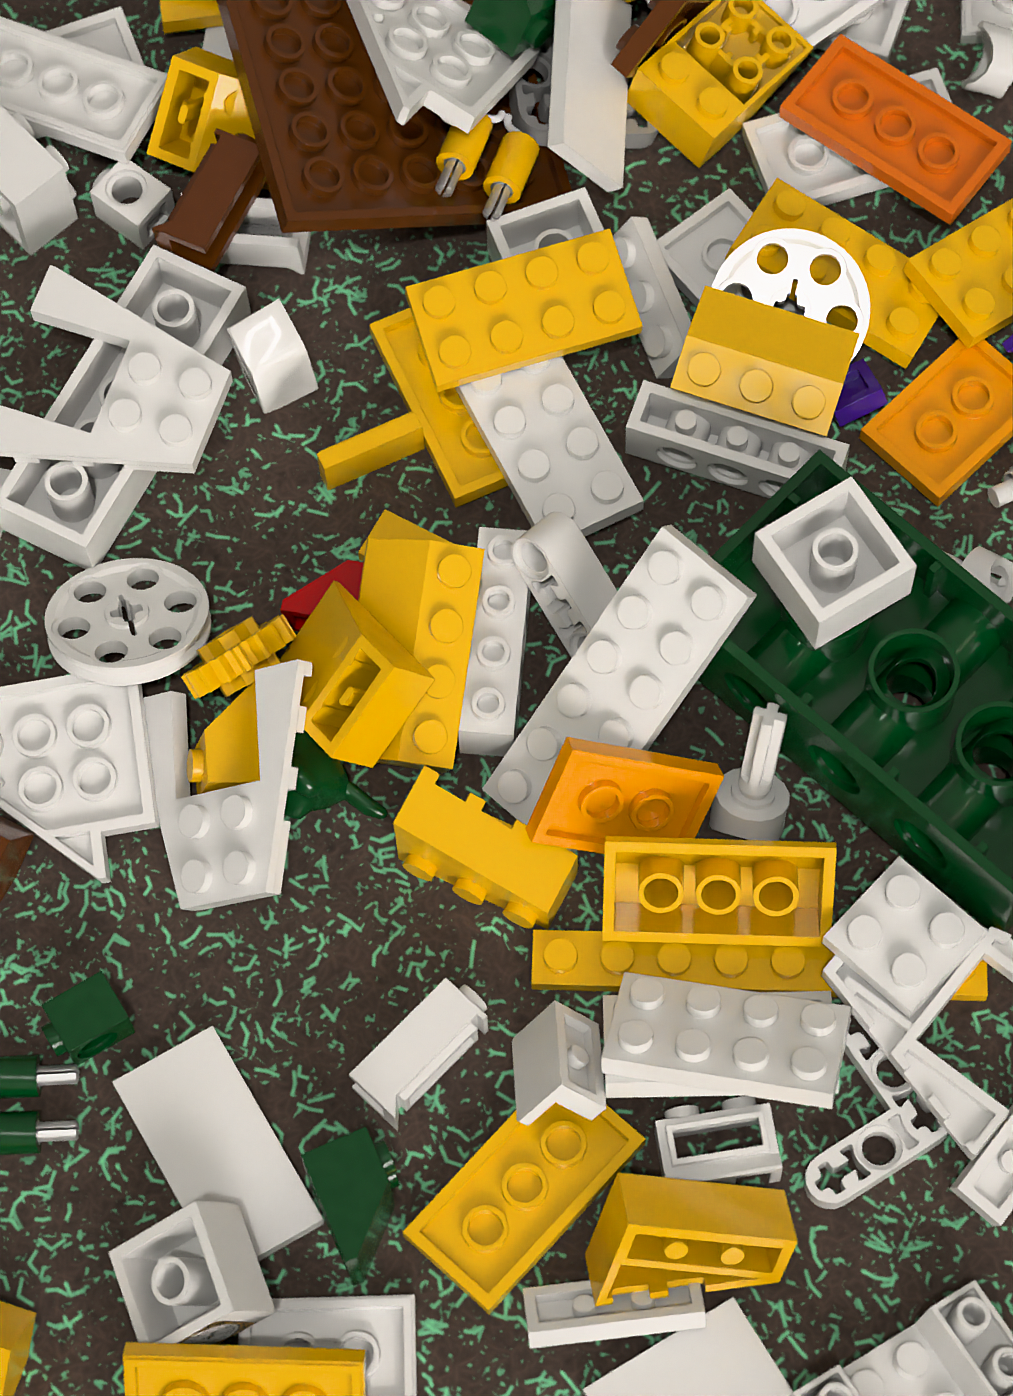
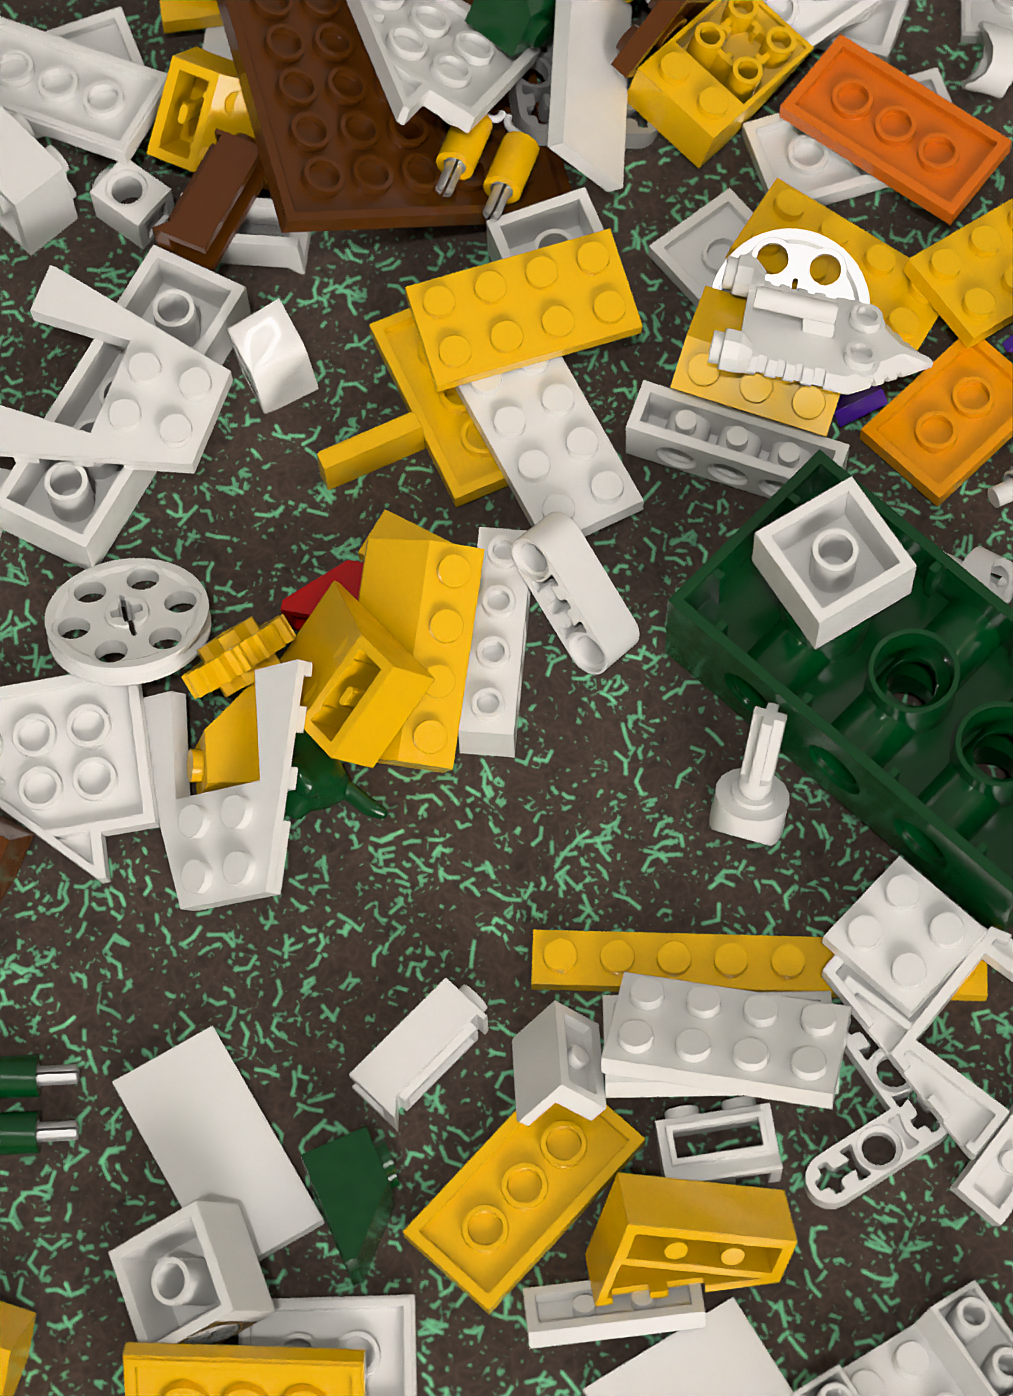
(86, 1019): dark green brick -> none
(481, 854): yellow wedge -> none
(620, 792): light orange plate -> none
(630, 665): white plate -> none
(655, 295): white plate -> none
(718, 891): yellow slope -> none
(809, 336): none -> white shield

